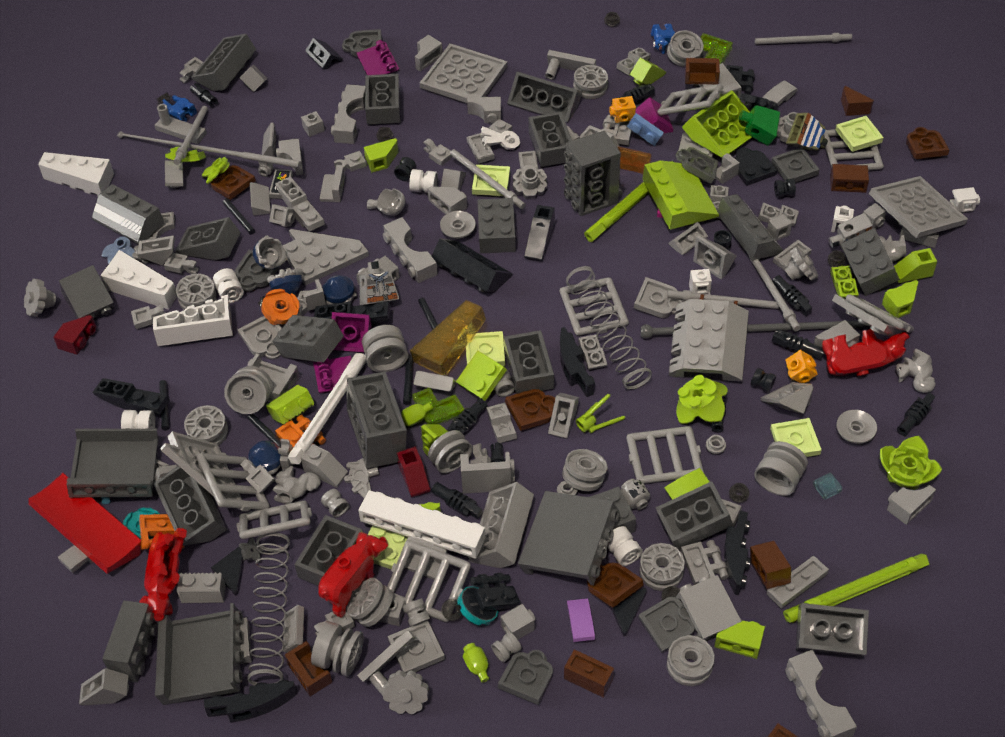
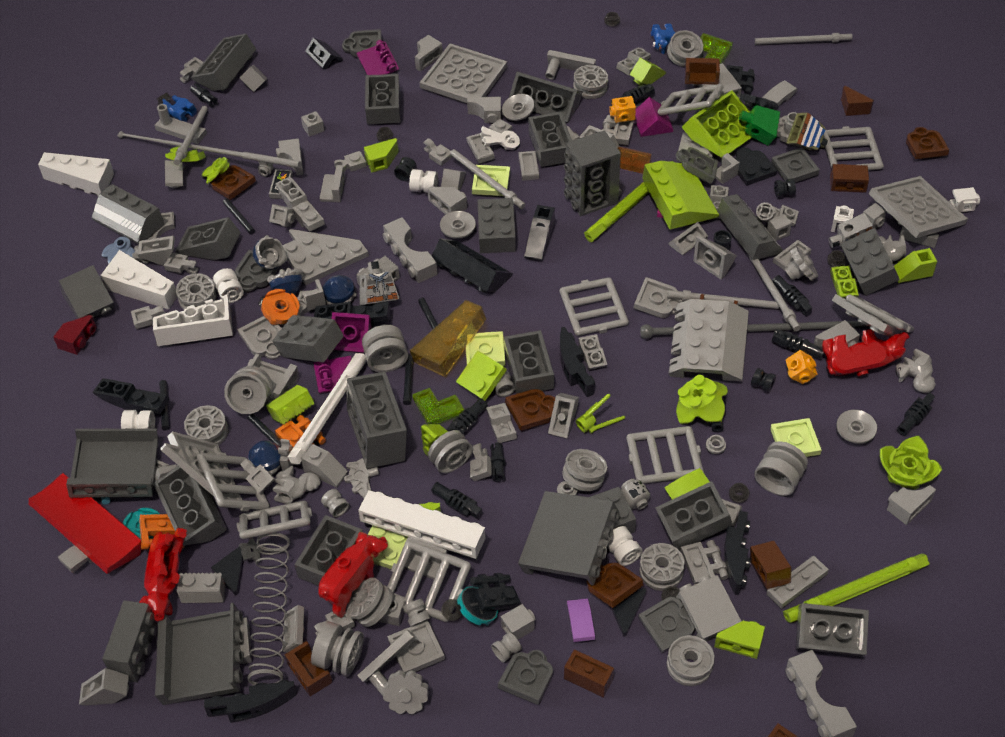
(38, 298): light grey plant -> none
(260, 199): light grey slope -> none
(269, 141): light grey slope -> none
(345, 127): light grey arch -> none
(389, 202): light grey hair -> none
(413, 471): dark red slope -> none
(415, 413): lime plant -> none
(434, 381): light grey slope -> none
(476, 661): lime plant -> none
(486, 476): light grey panel -> none
(504, 525): light grey slope -> none
(518, 107): none -> light grey dish
(529, 181): light grey plant -> none
(632, 373): light grey piece -> none
(645, 129): medium blue plate -> none
(700, 281): white window -> none
(764, 214): none -> light grey wheel
(790, 397): light grey slope -> none
(827, 486): clear light blue plate -> none
(859, 133): yellowish green plate -> none
(900, 299): lime slope -> none

